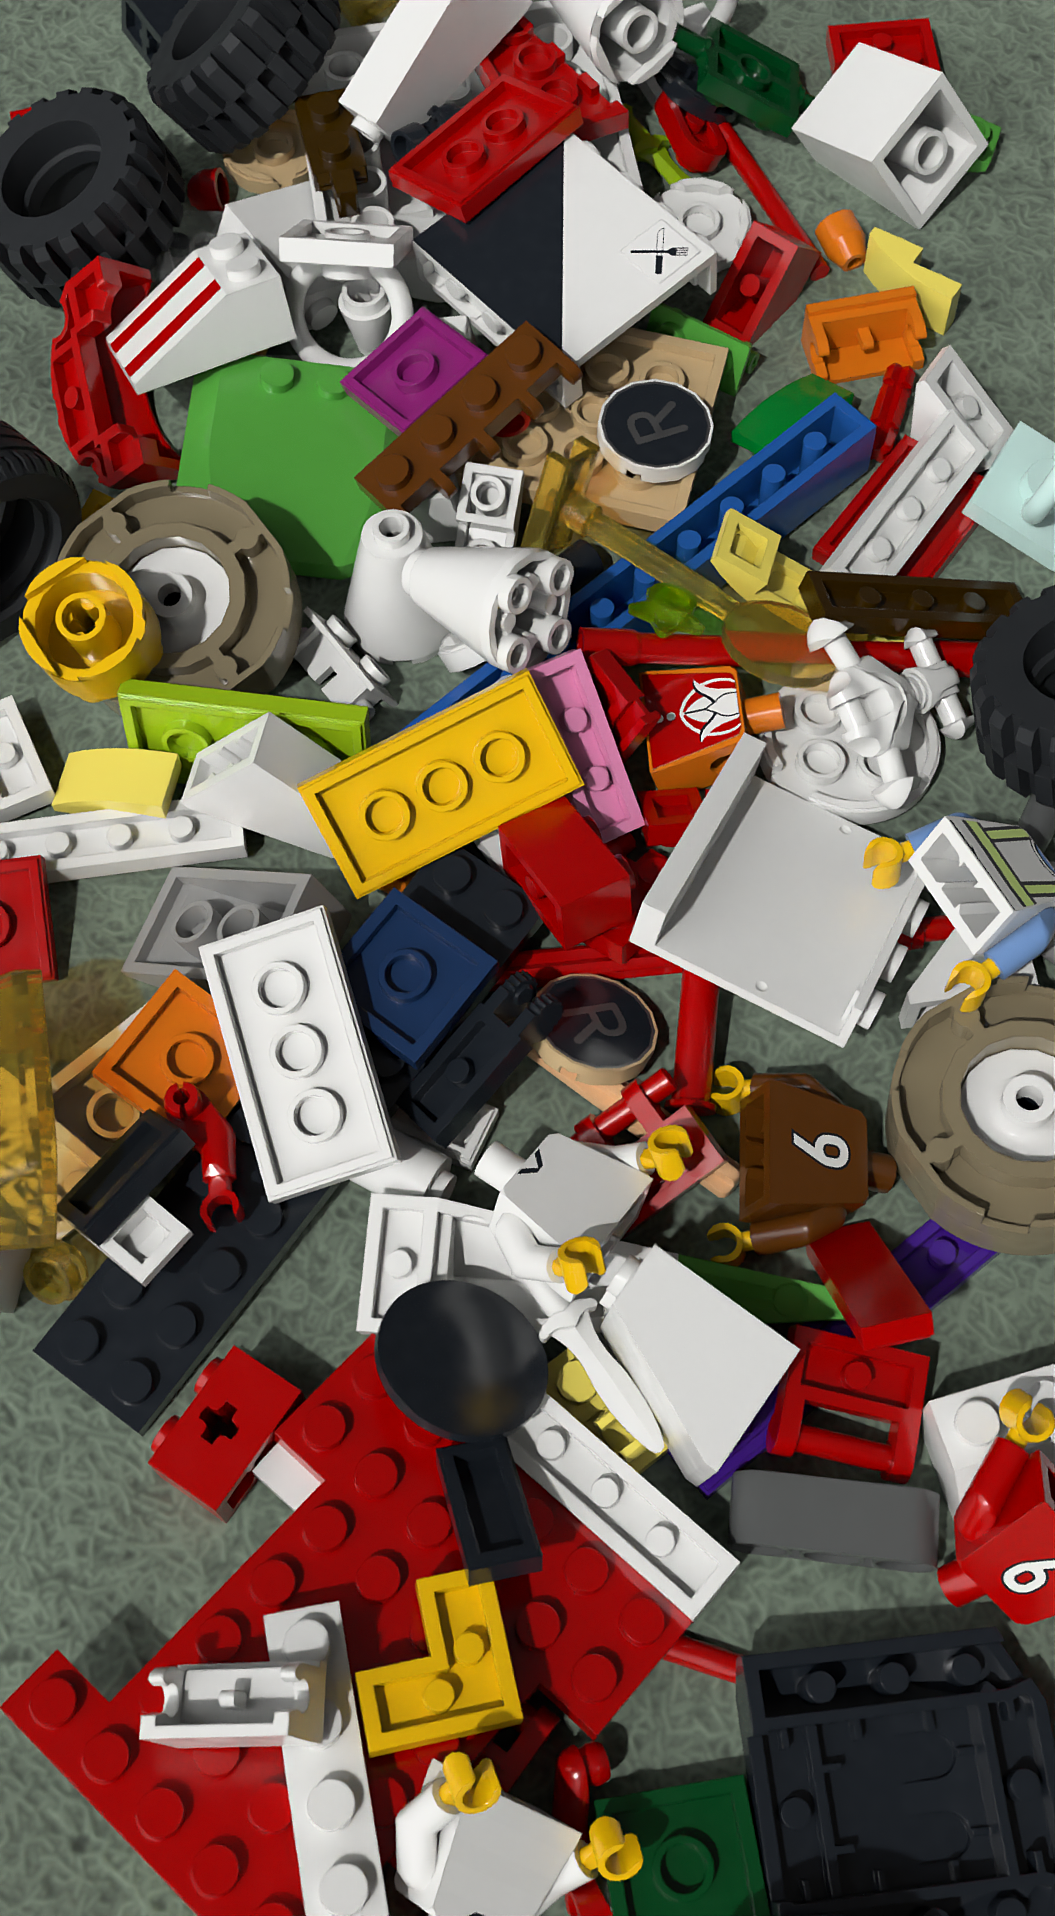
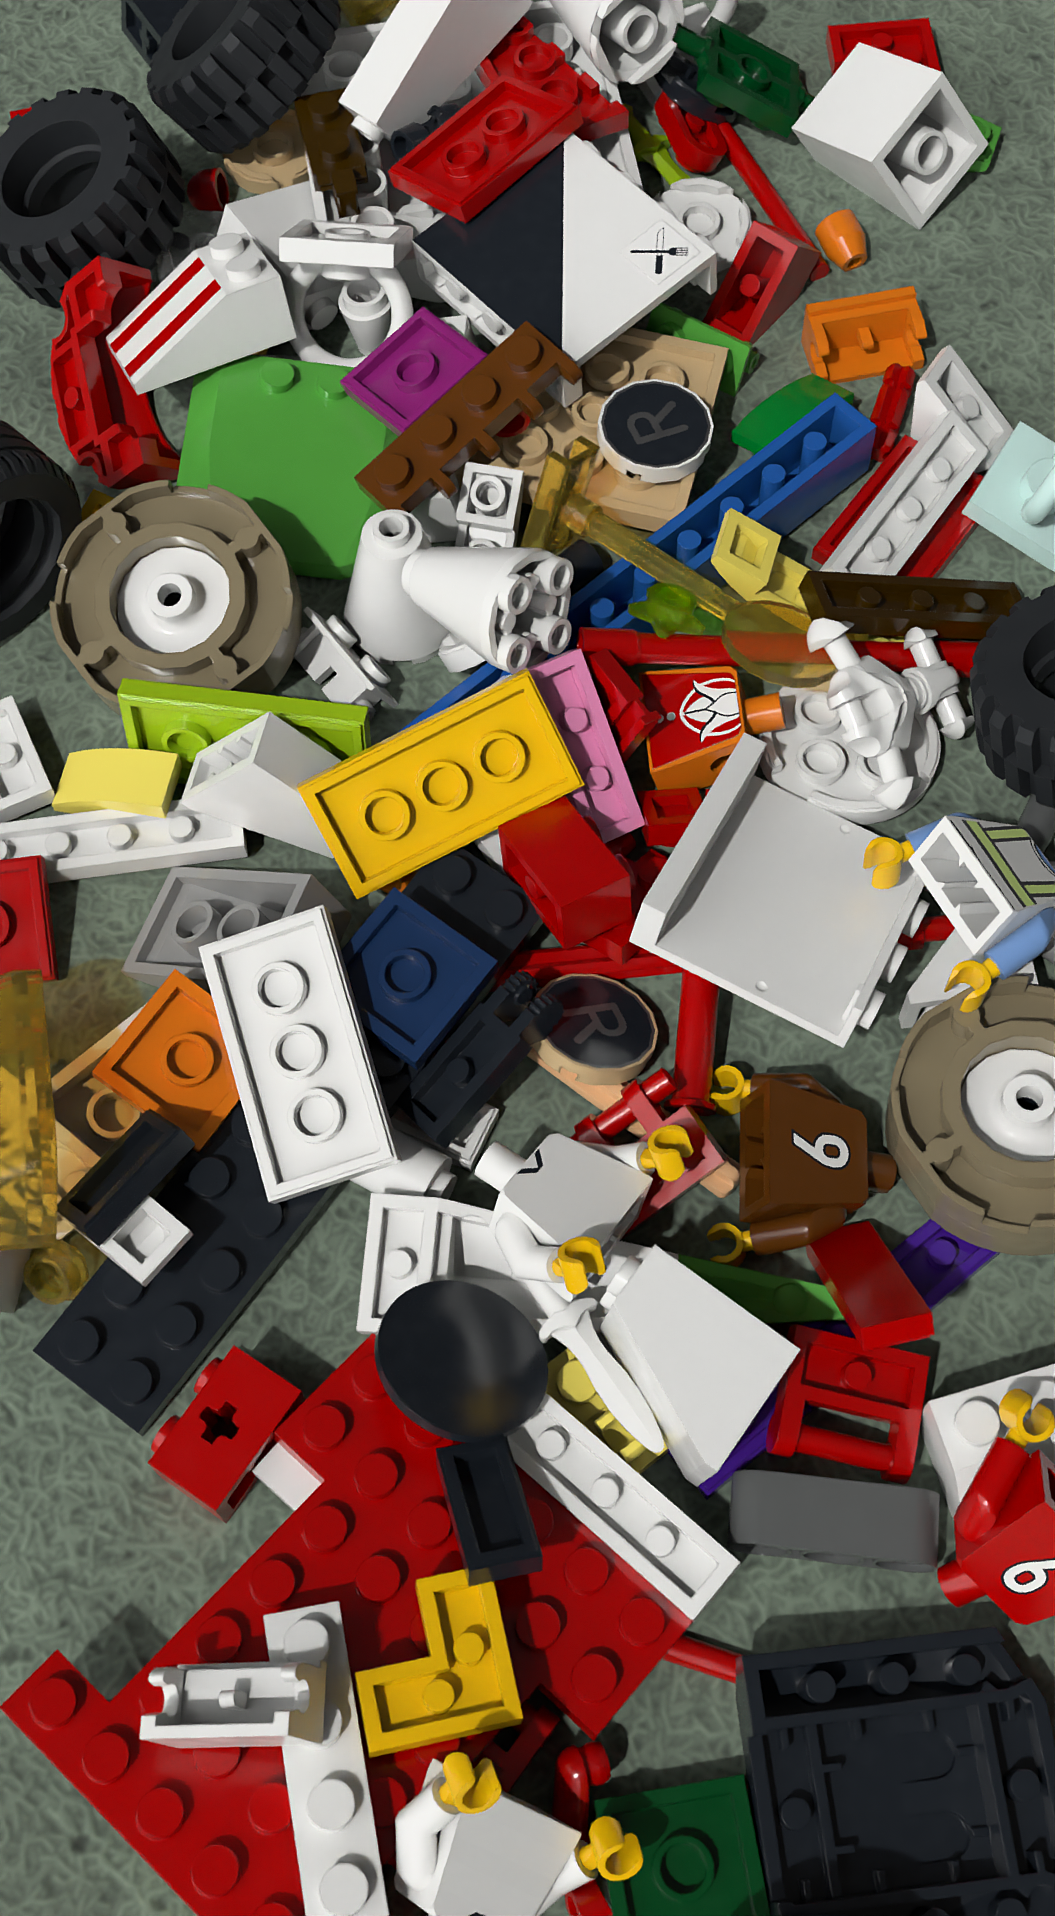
(65, 604): yellow brick -> none
(215, 1142): red arm -> none
(896, 264): light yellow slope -> none

